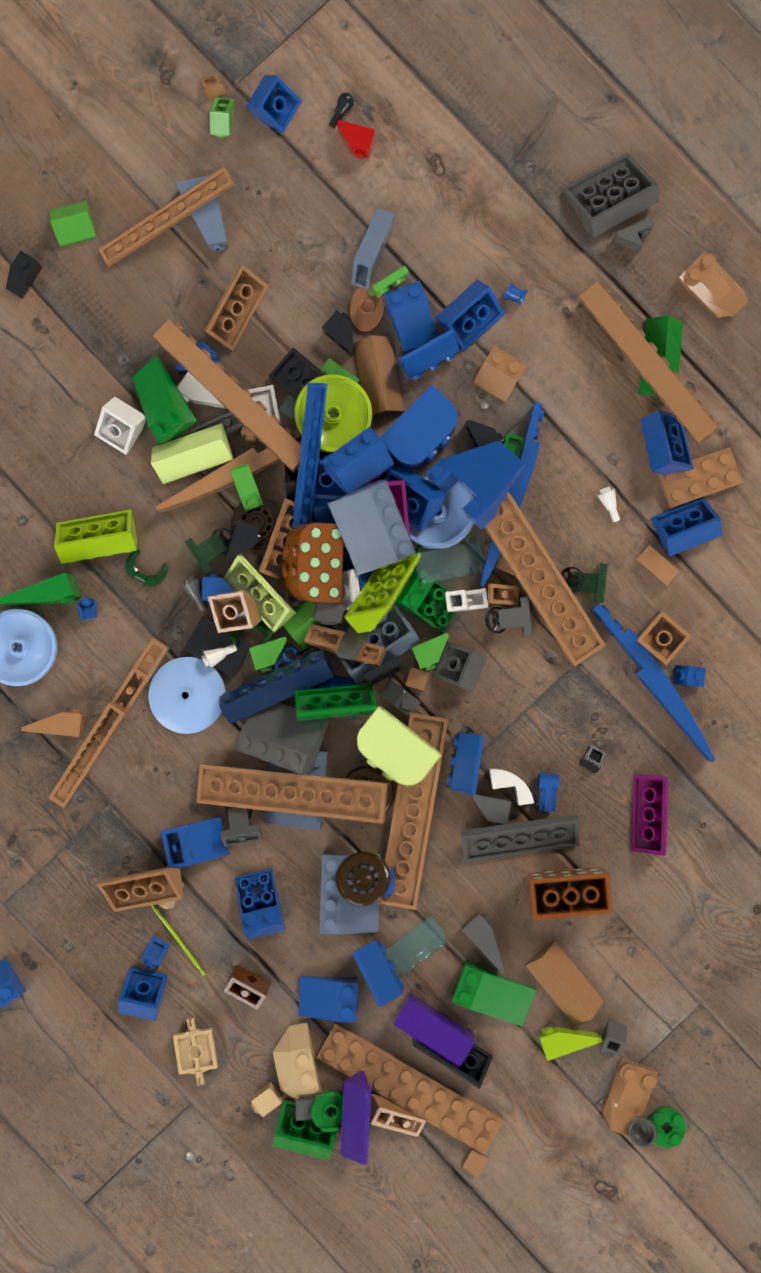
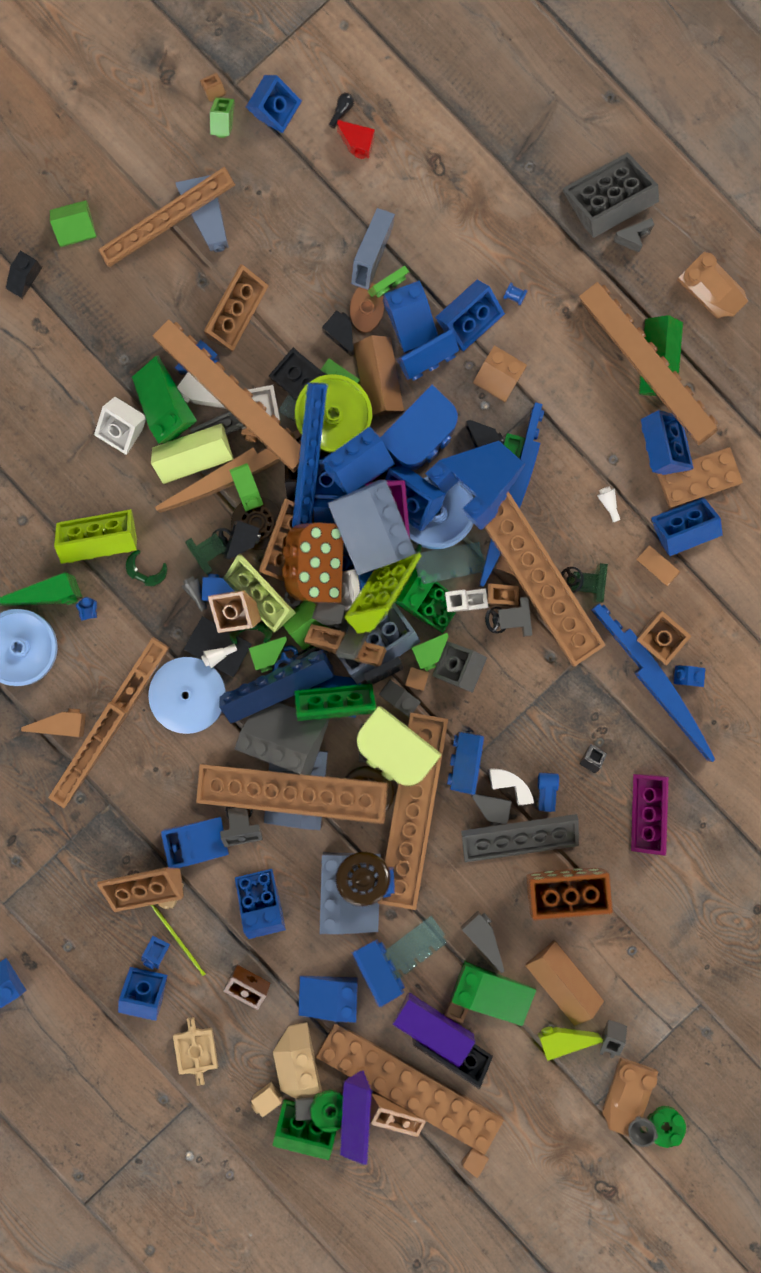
(456, 1012): none -> medium nougat tile

